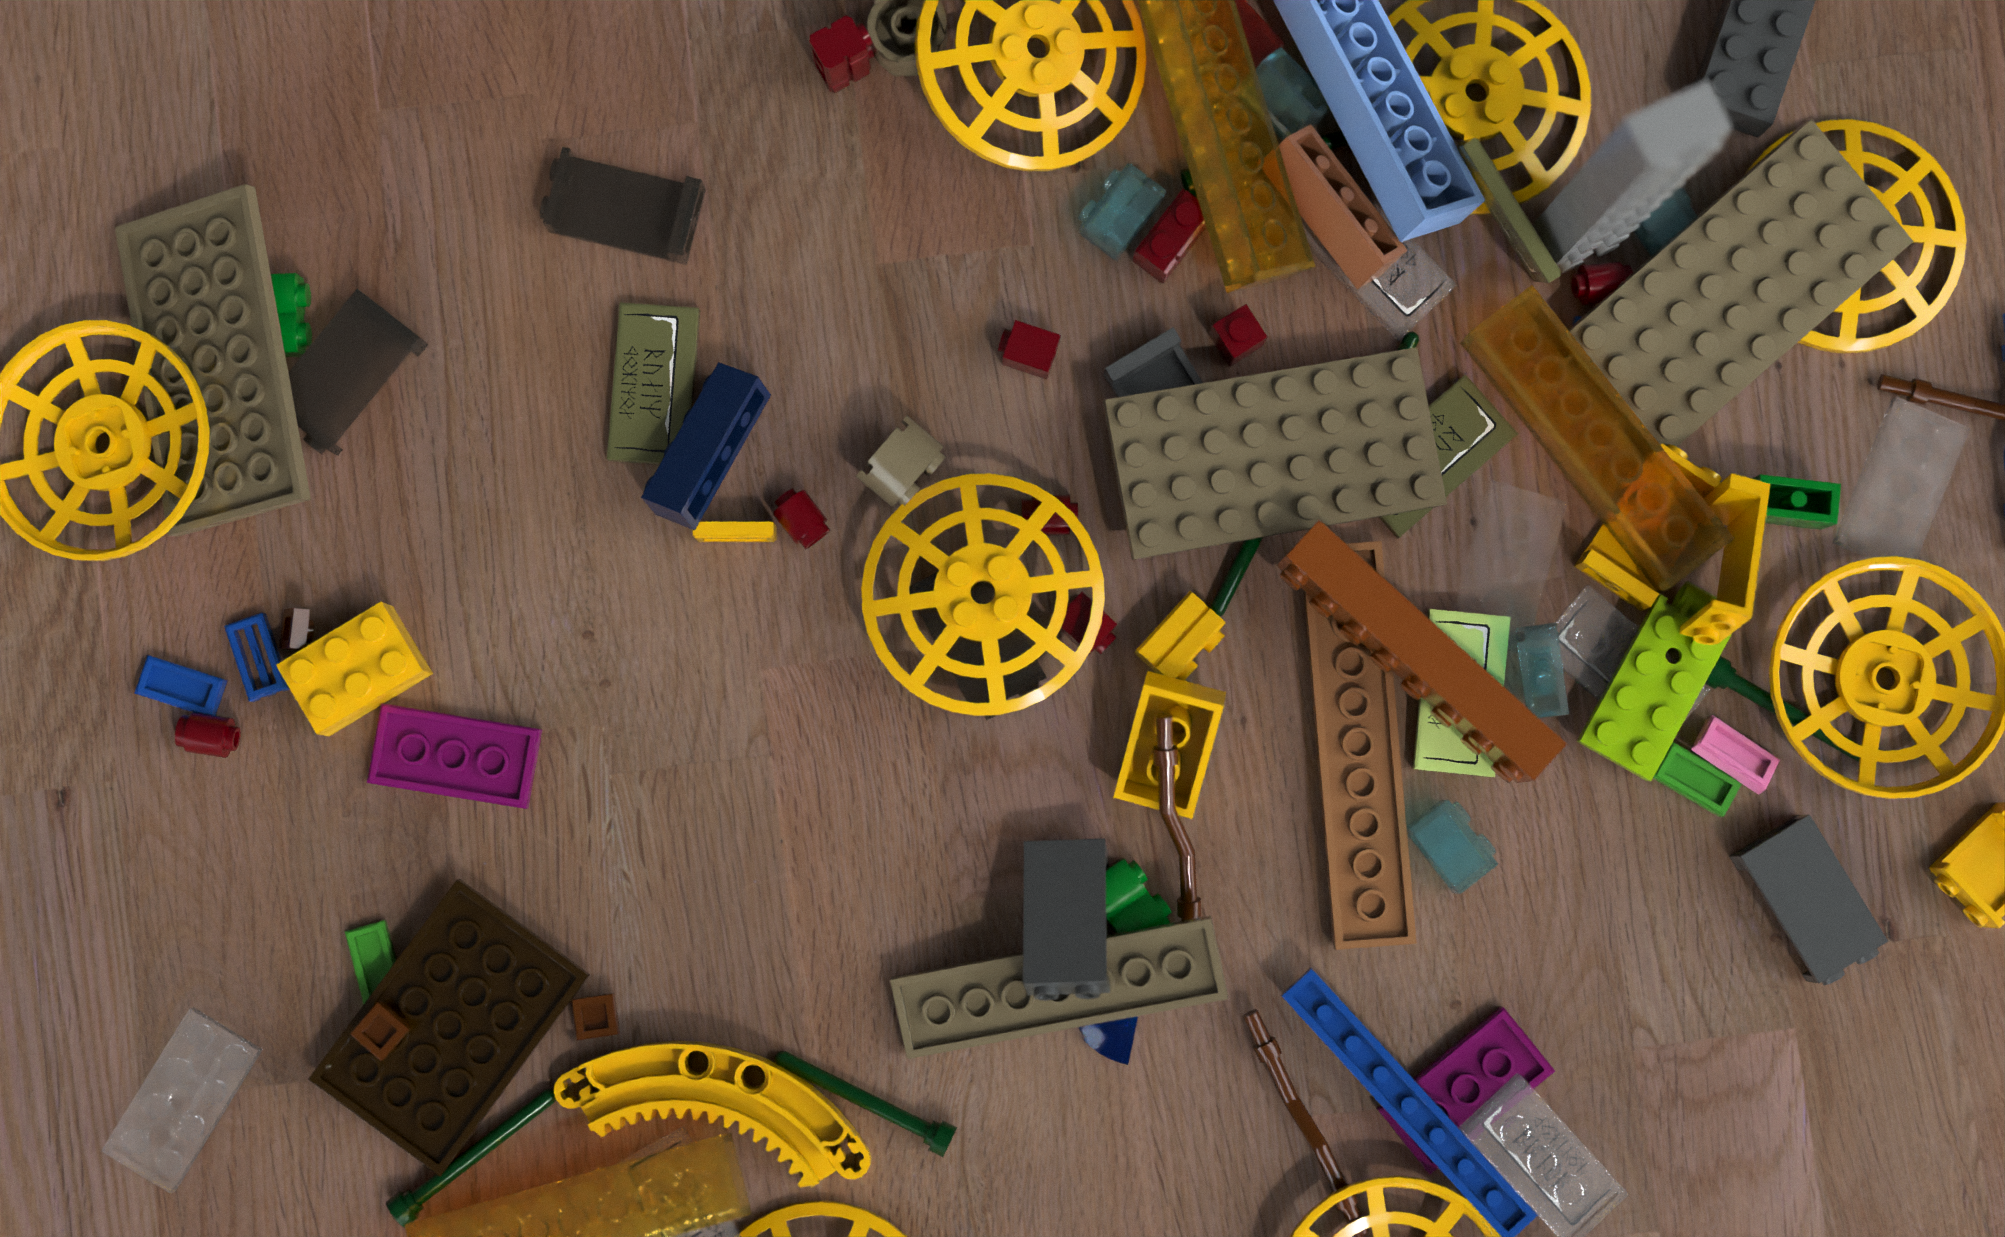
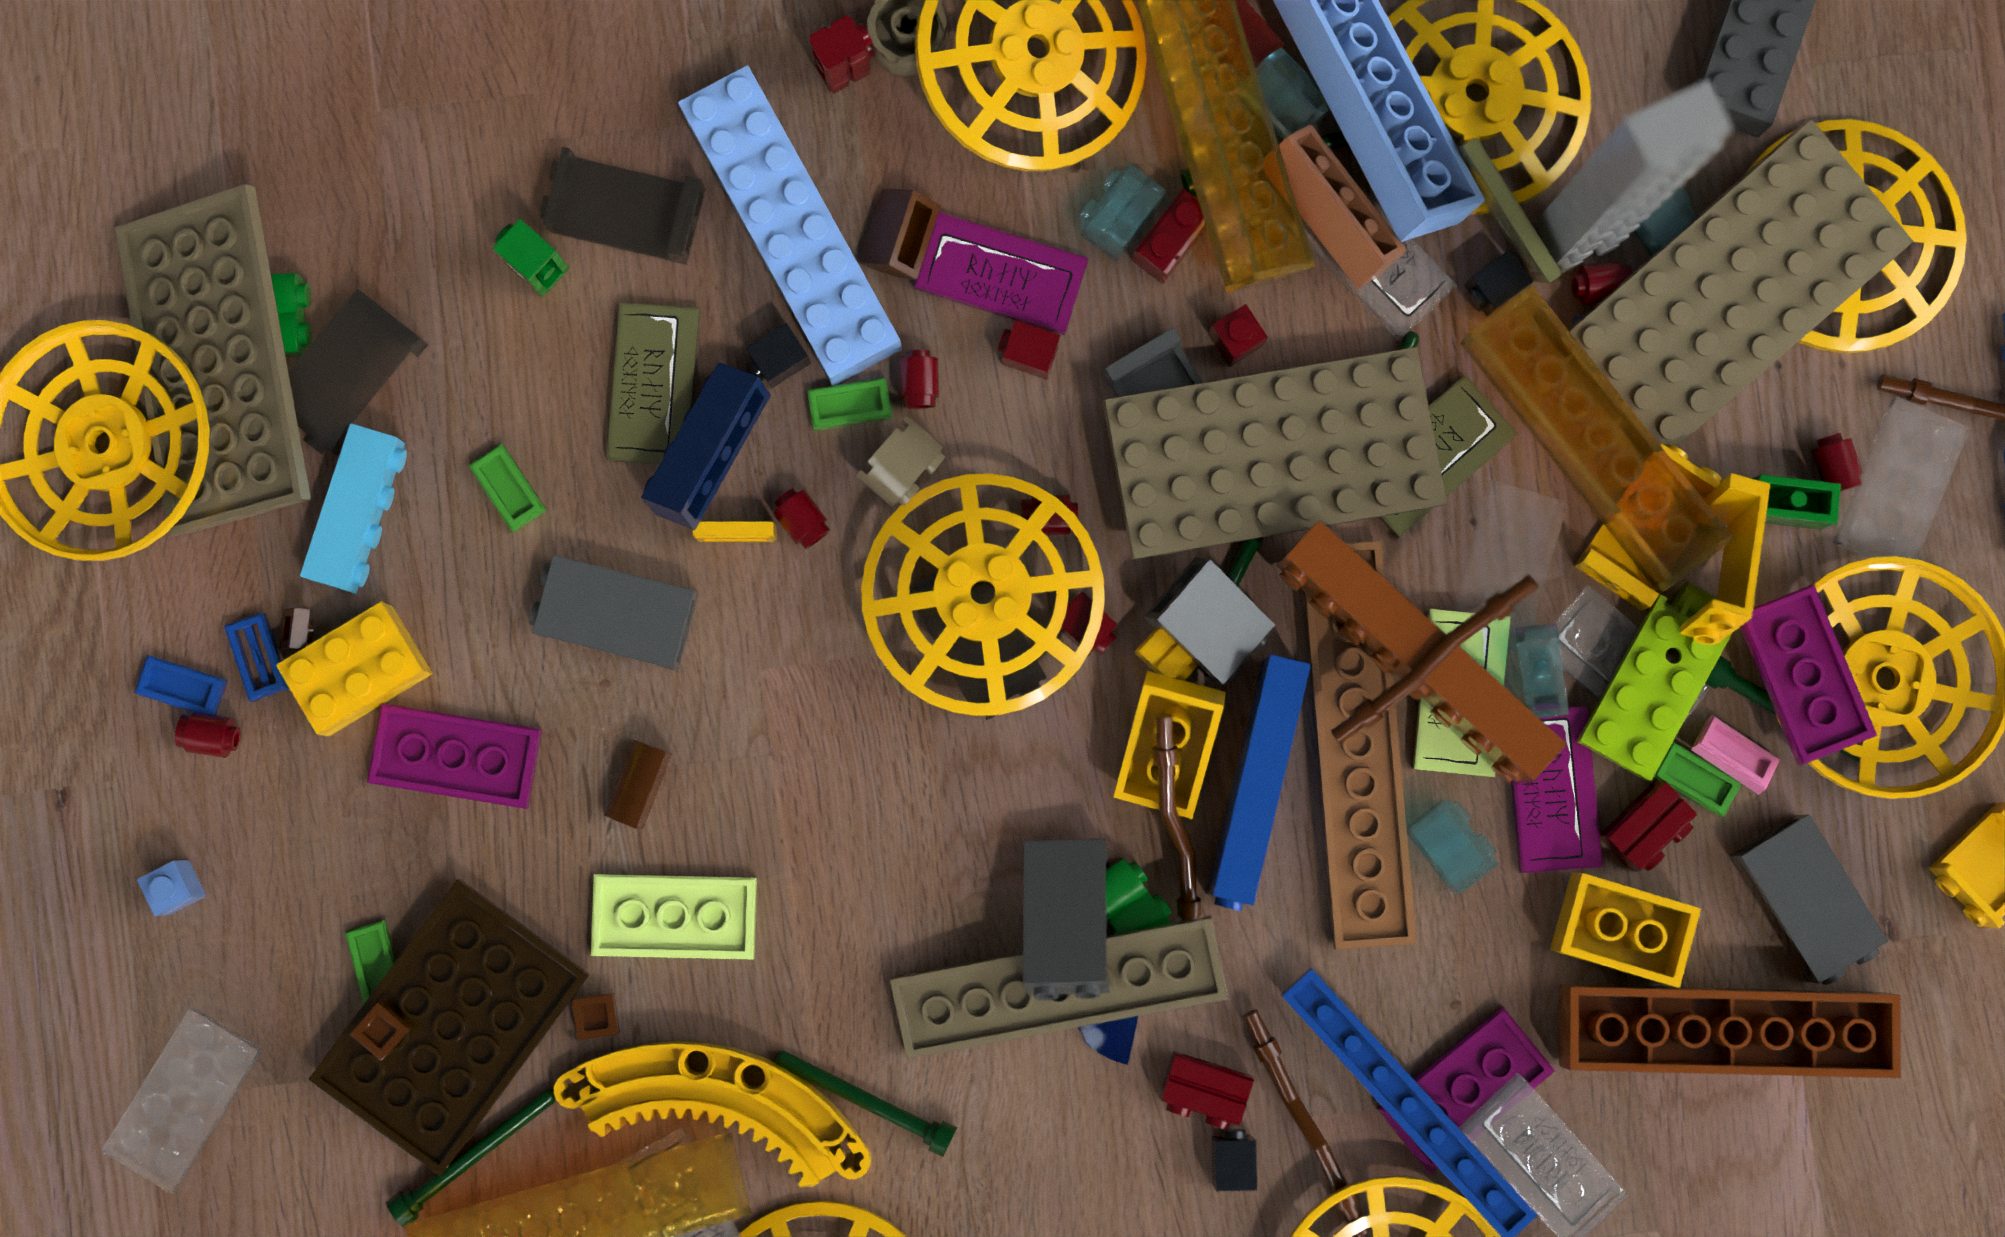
(171, 887): none -> medium blue brick
(354, 509): none -> medium azure brick
(507, 488): none -> bright green tile
(530, 257): none -> green brick
(613, 612): none -> dark grey panel
(638, 784): none -> reddish brown brick
(673, 916): none -> yellowish green tile
(777, 356): none -> black brick
(790, 225): none -> light blue brick
(849, 404): none -> bright green tile
(899, 233): none -> reddish brown brick
(919, 379): none -> dark red brick
(1001, 273): none -> magenta tile
(1206, 1089): none -> dark red brick
(1211, 620): none -> panel
(1234, 1161): none -> black brick
(1258, 782): none -> blue brick
(1496, 607): none -> reddish brown bar
(1497, 284): none -> black brick
(1559, 809): none -> magenta tile
(1625, 929): none -> yellow brick
(1649, 826): none -> dark red brick
(1729, 1031): none -> dark orange brick
(1806, 675): none -> magenta tile
(1838, 461): none -> dark red brick

